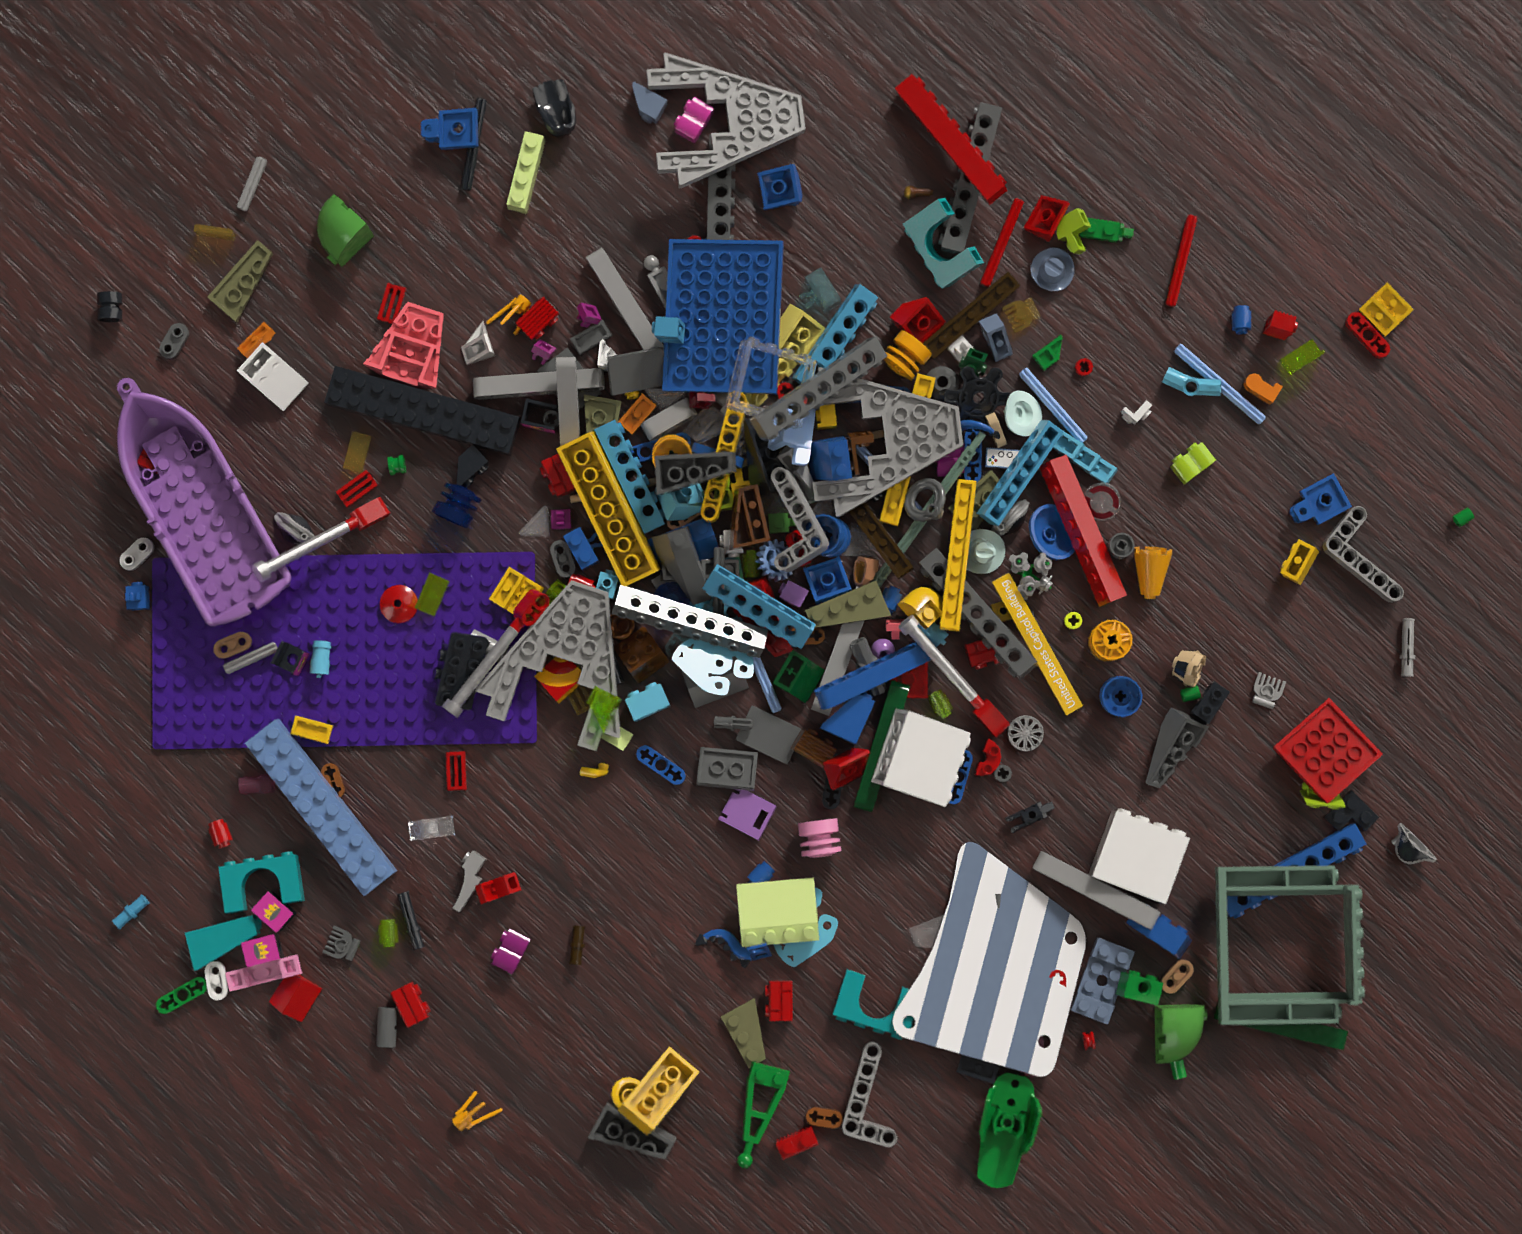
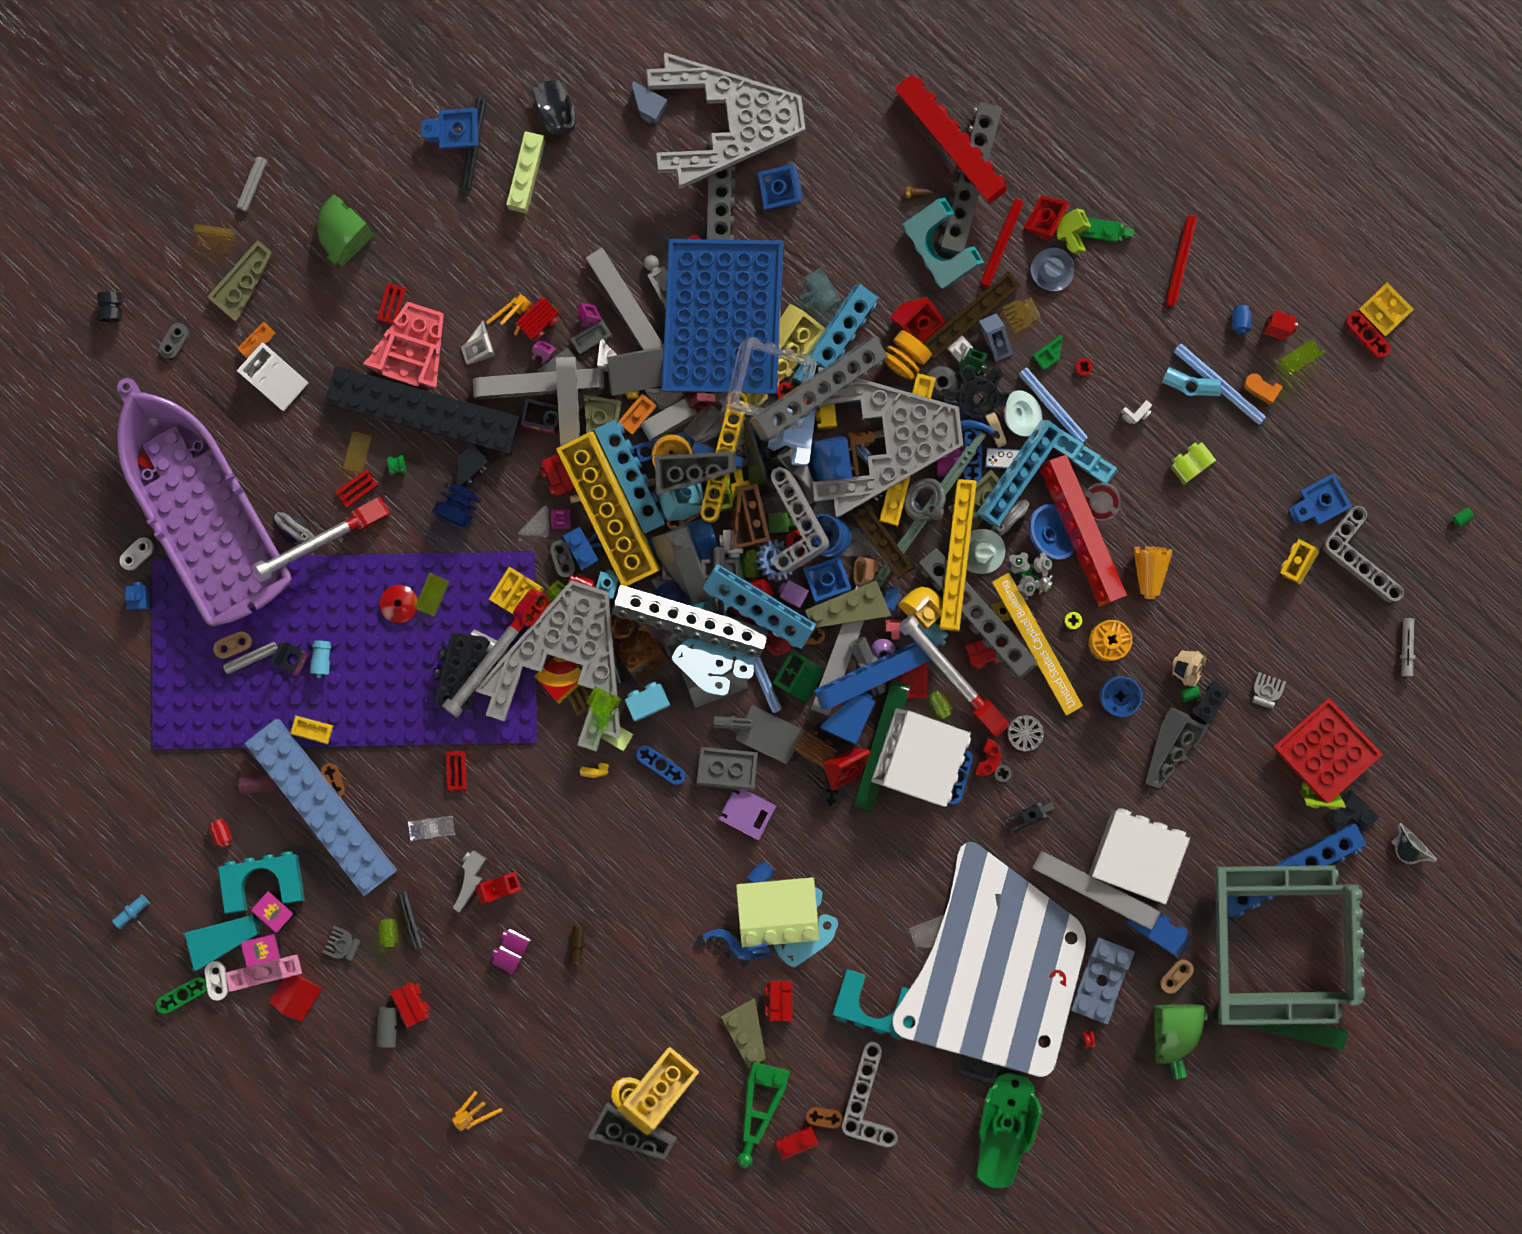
(669, 330): dark azure brick -> none
(694, 119): dark pink brick -> none
(819, 837): bright pink wheel -> none
(1120, 546): dark grey wheel -> none
(1129, 984): green brick -> none

